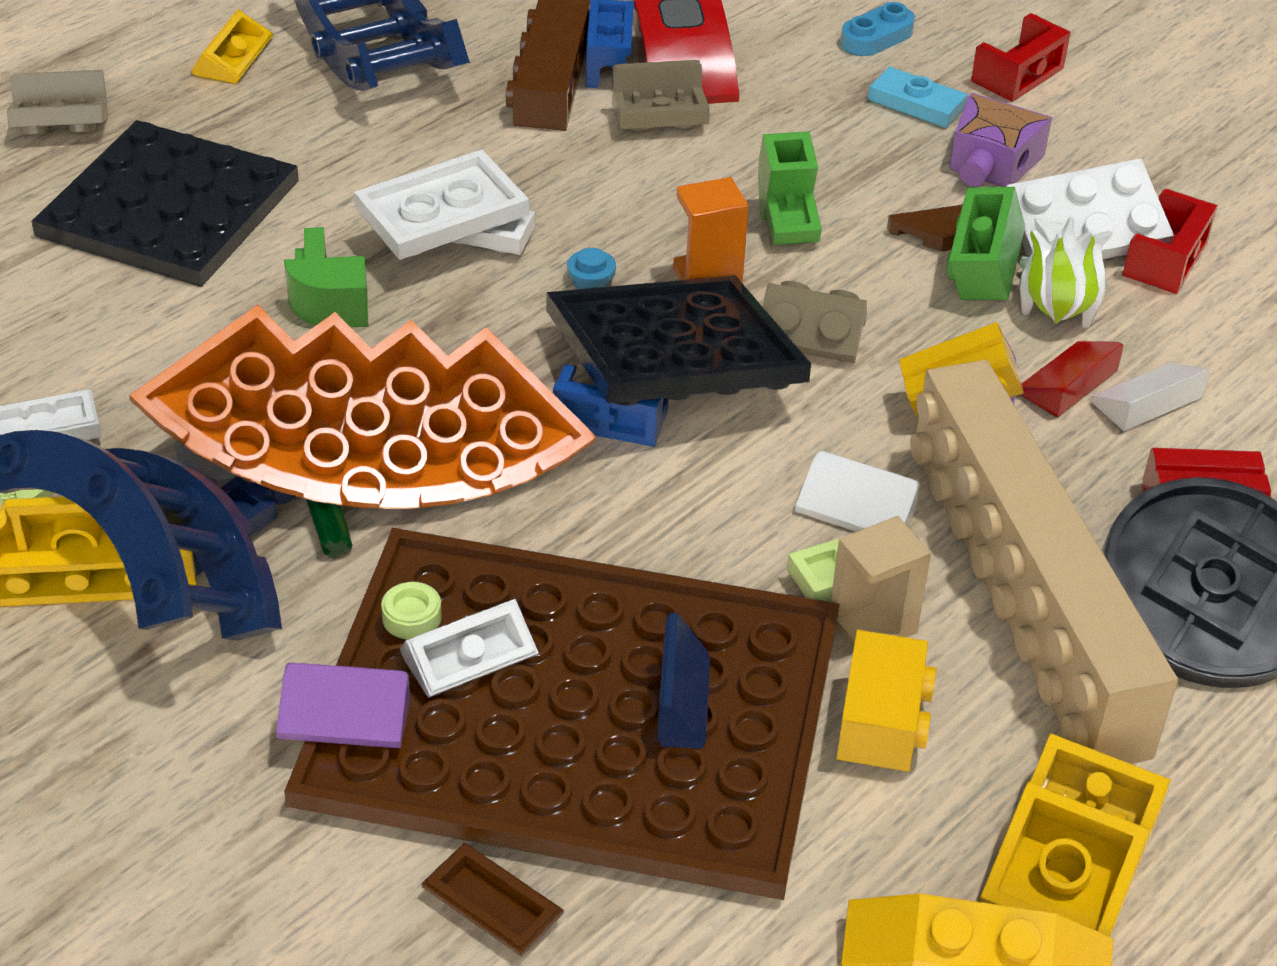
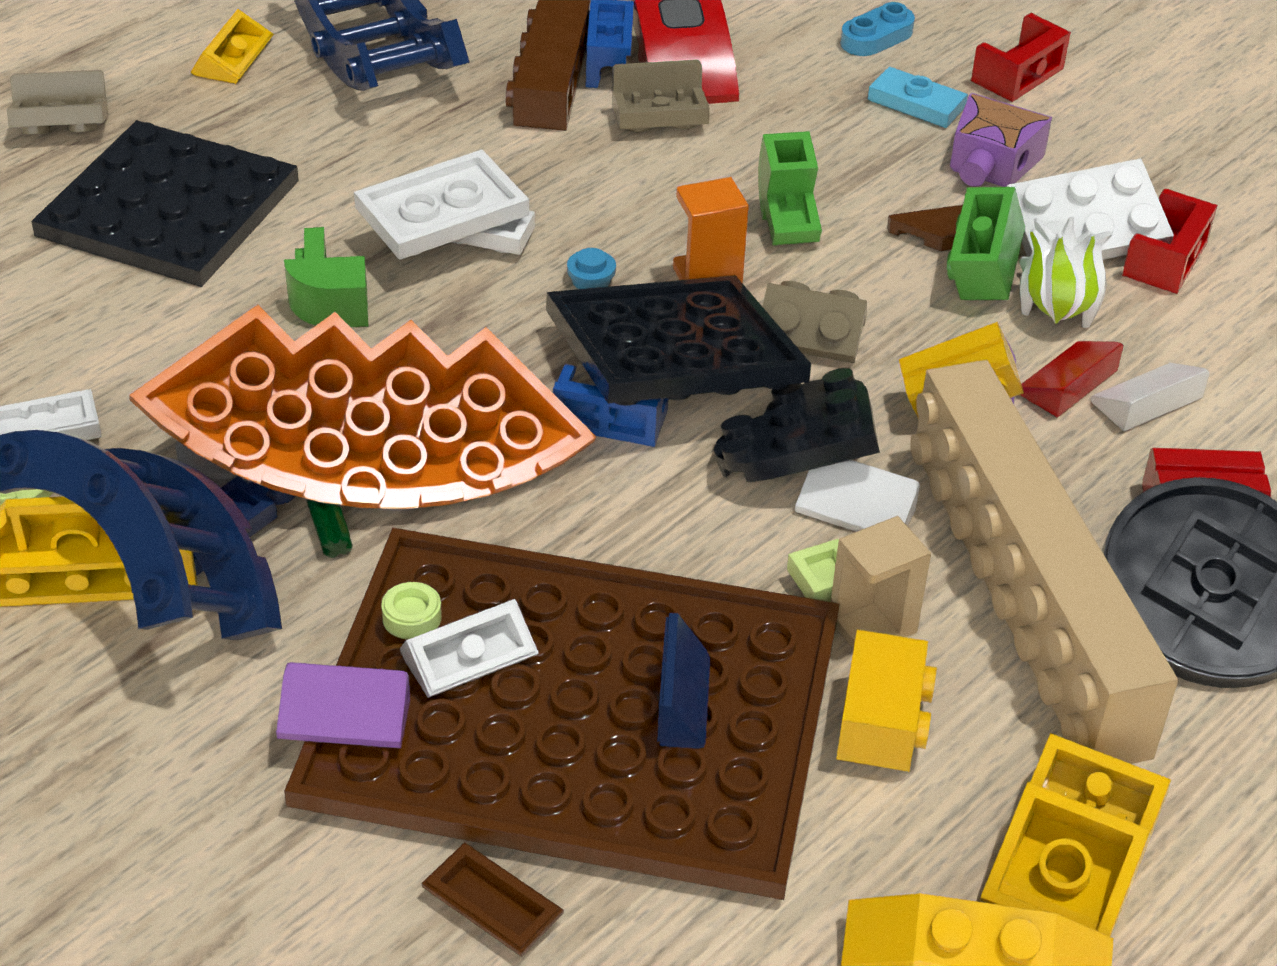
(801, 430): none -> black plate

